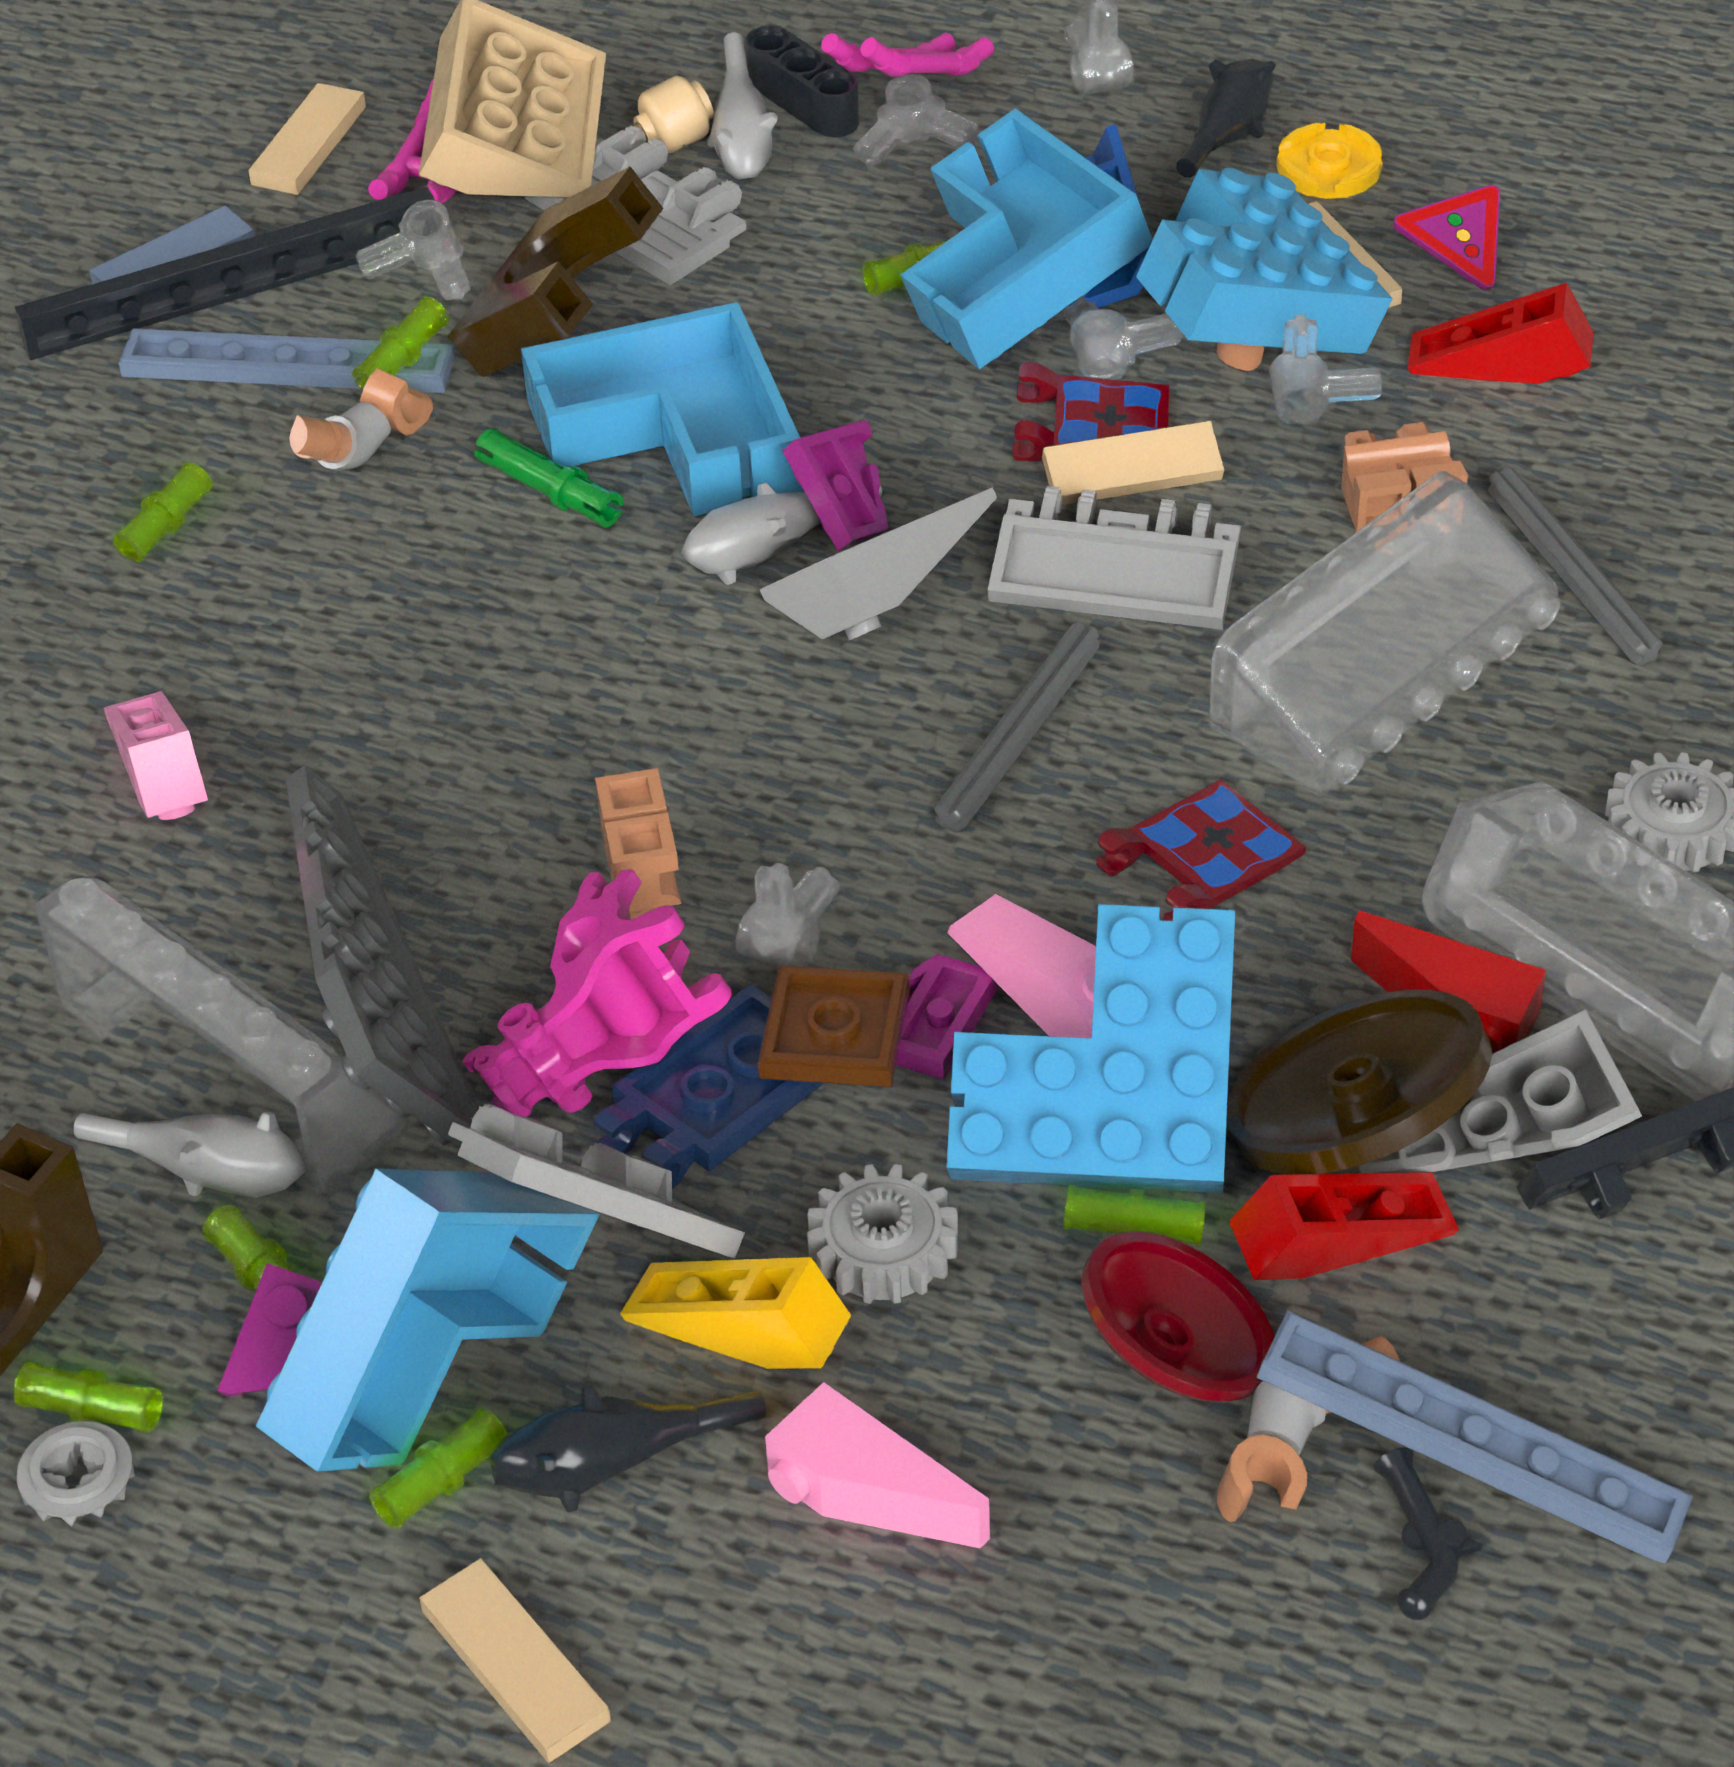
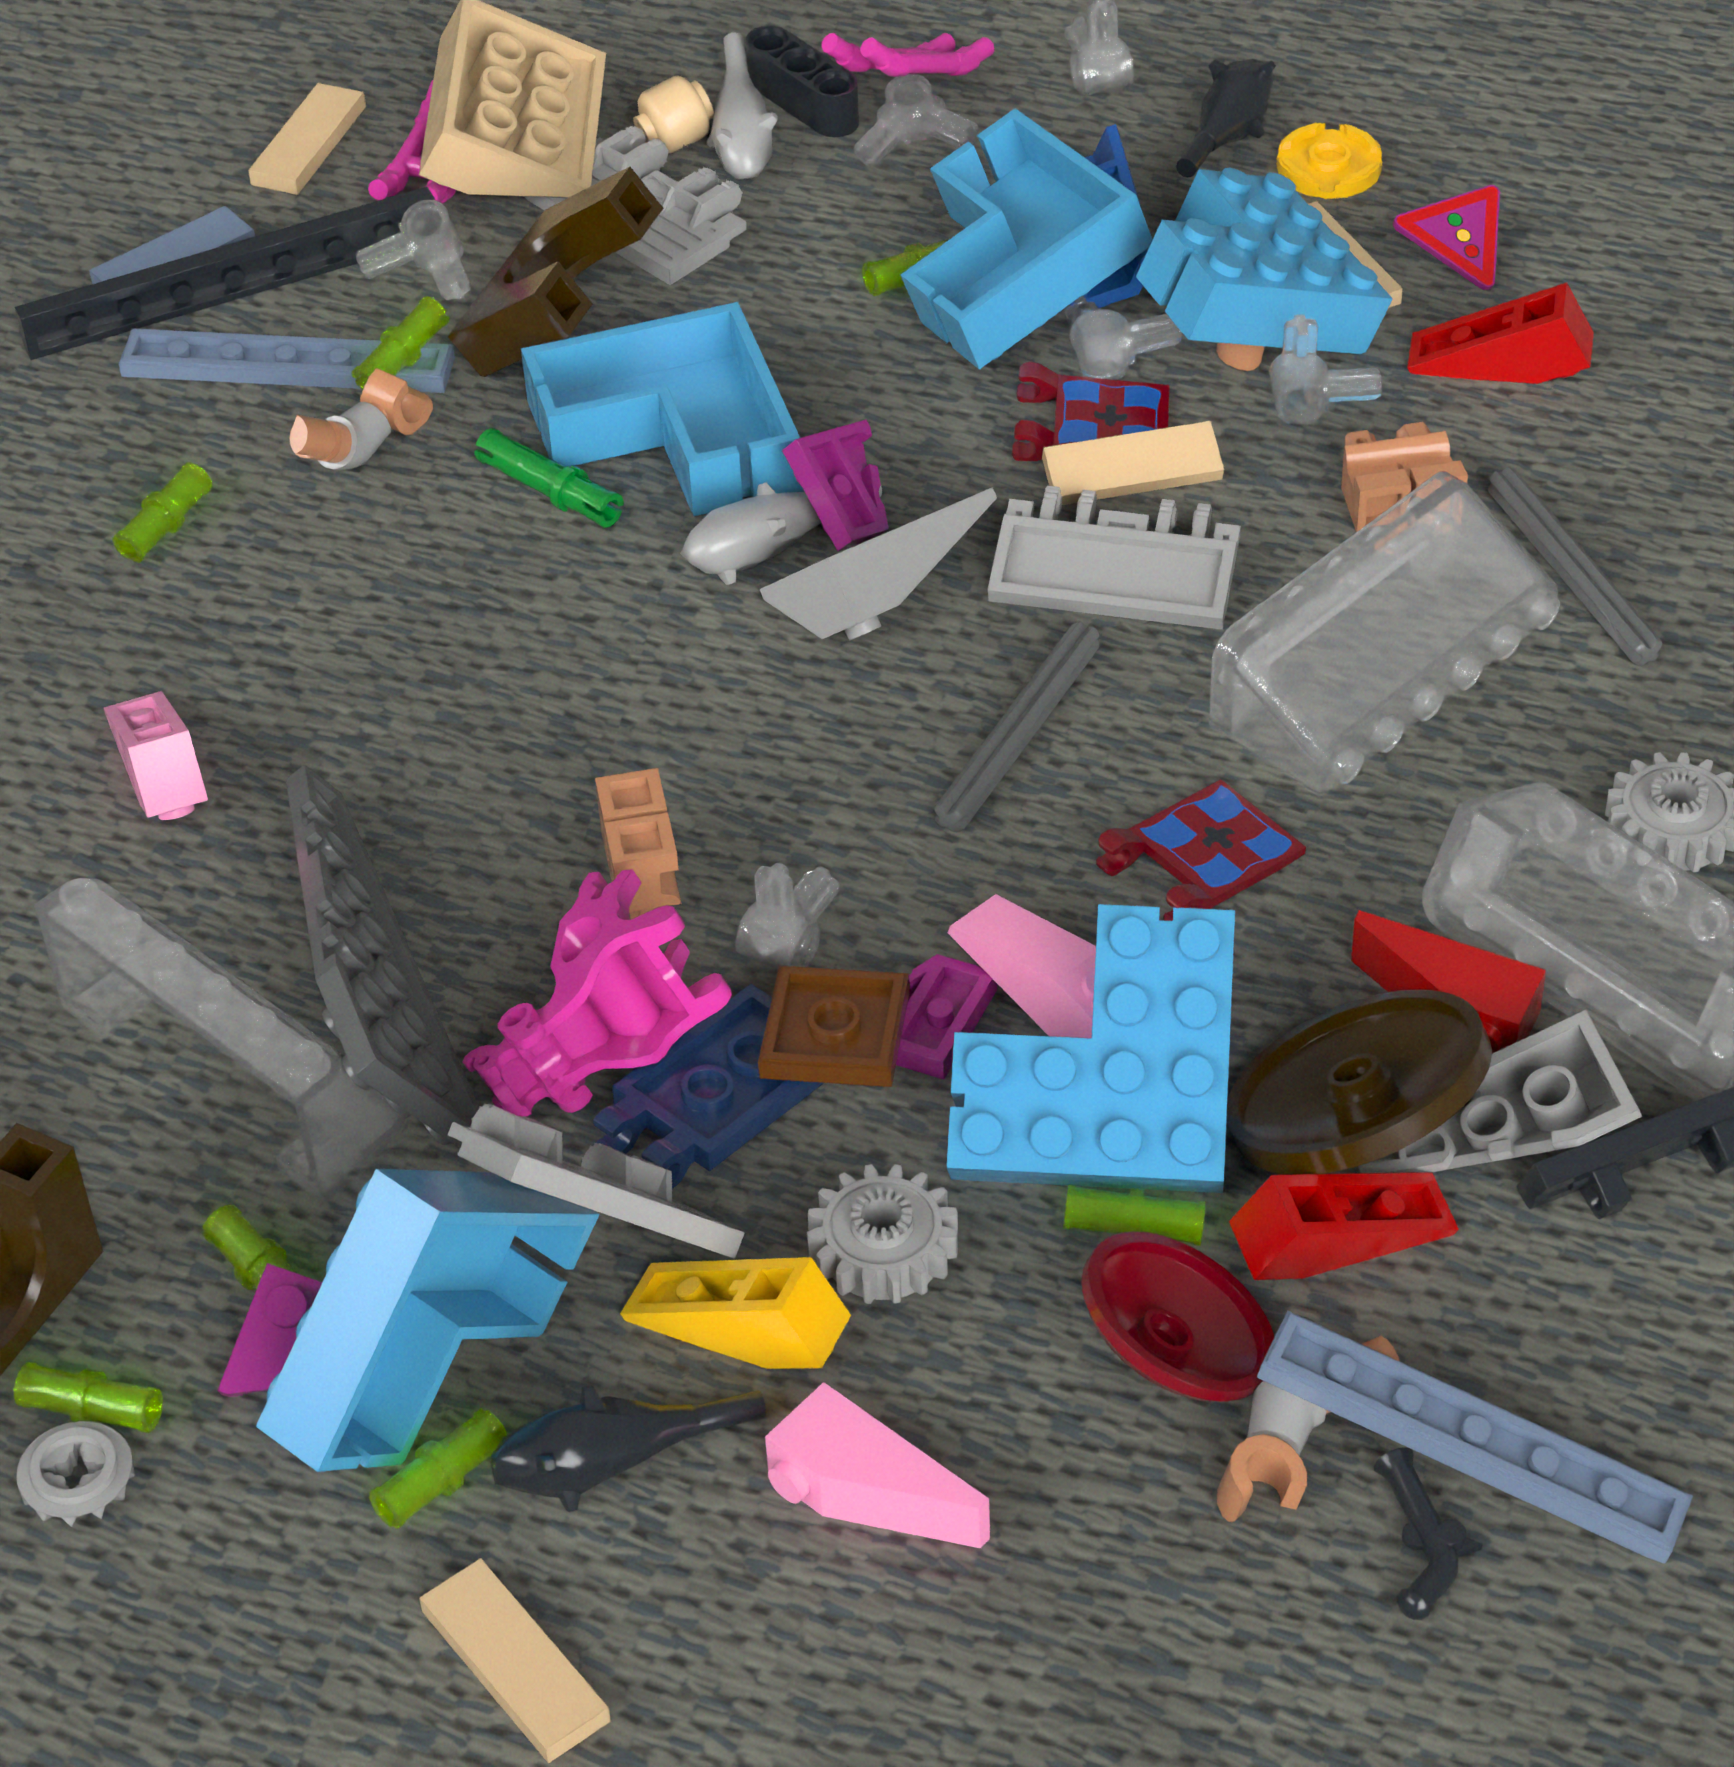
(207, 1150): light grey piece -> none

